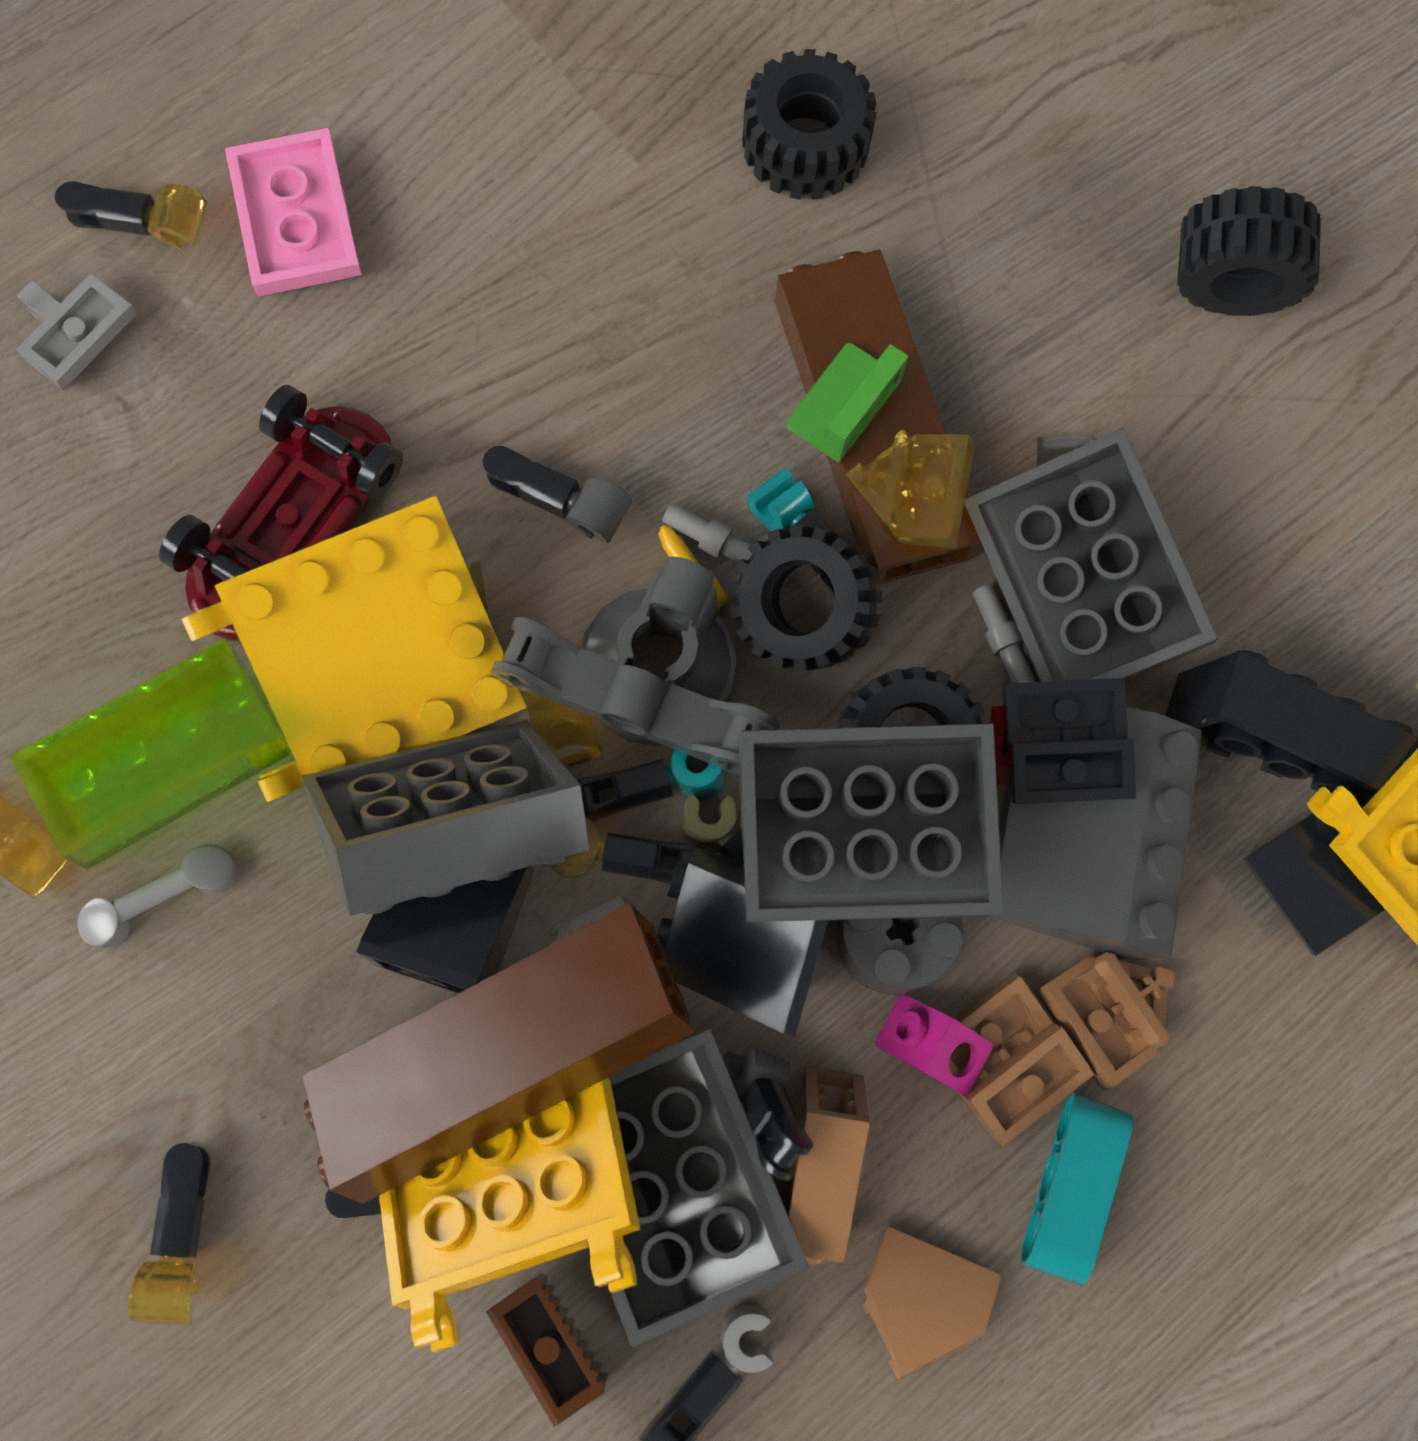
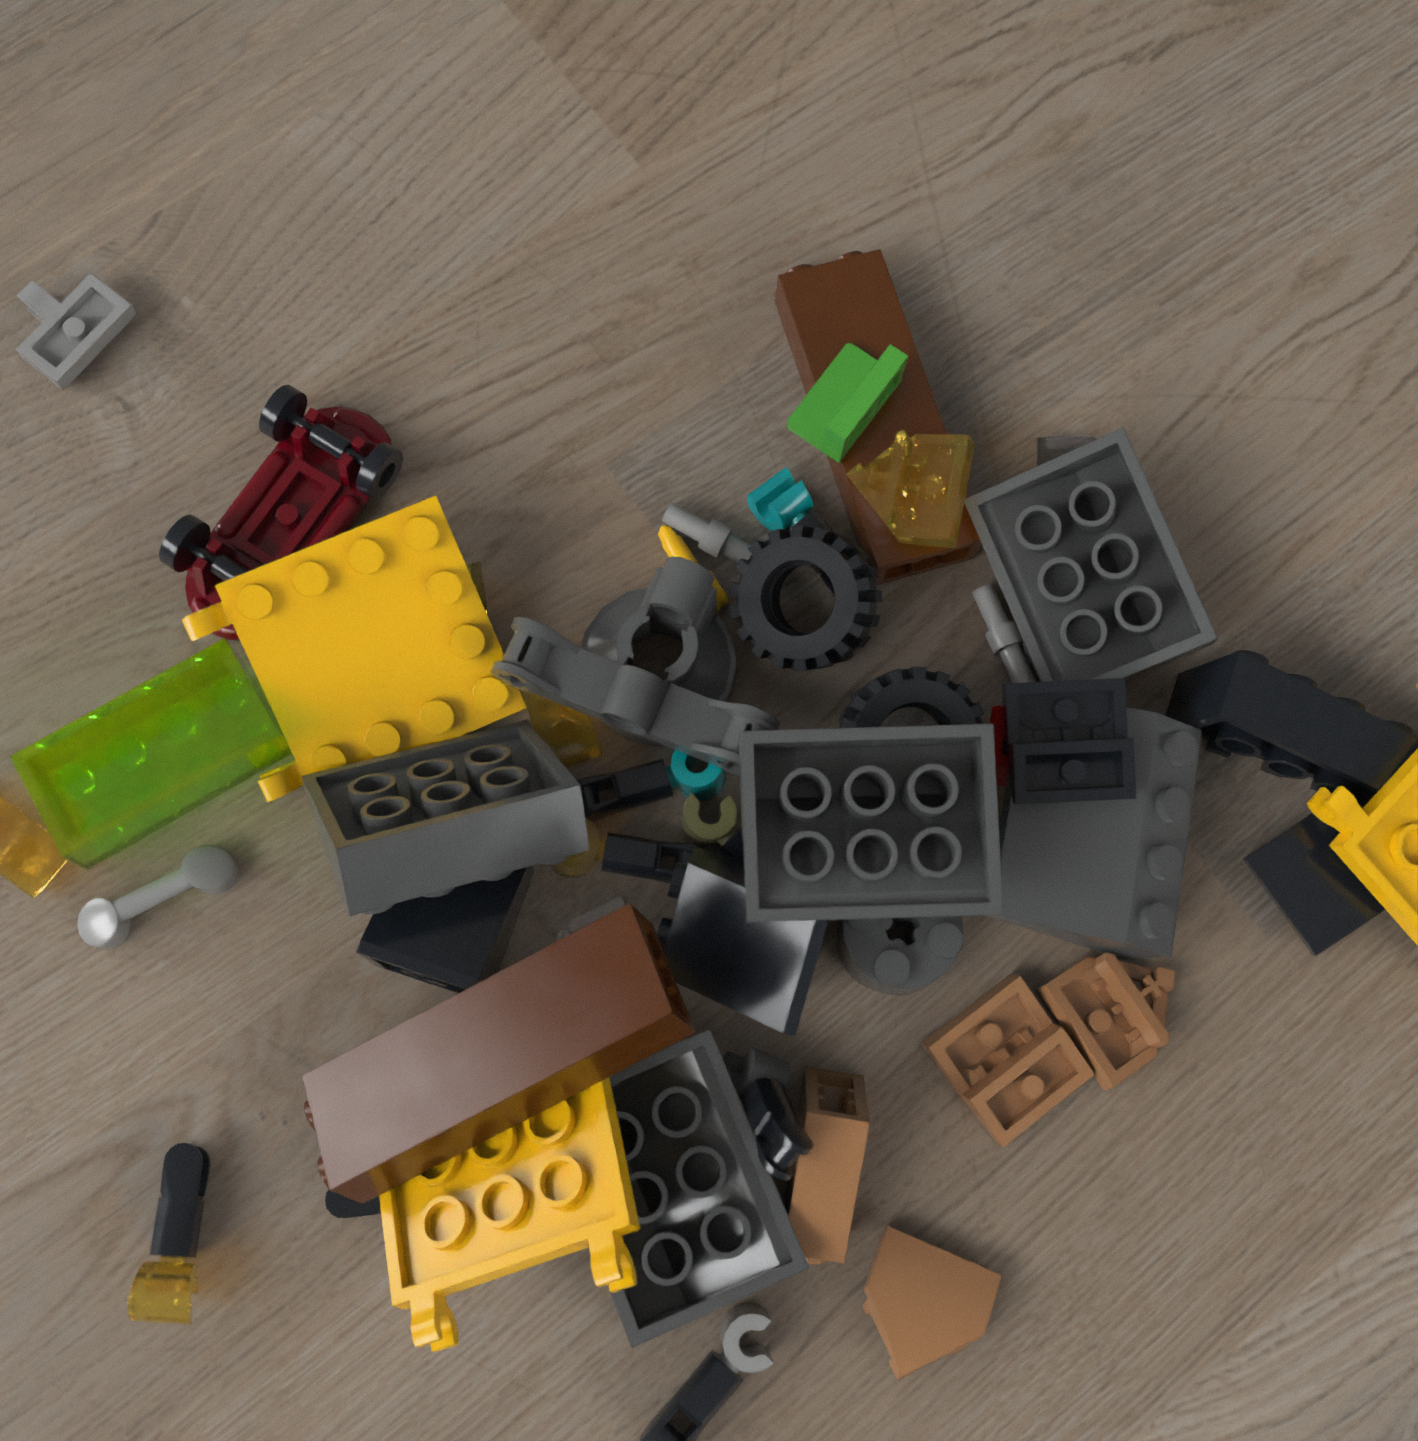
(169, 219): piece -> none
(292, 212): bright pink plate -> none
(548, 1349): reddish brown brick -> none
(591, 511): piece -> none
(816, 90): black tyre -> none
(927, 1039): dark pink bracket -> none
(1077, 1189): teal beam -> none
(1249, 251): black tyre -> none

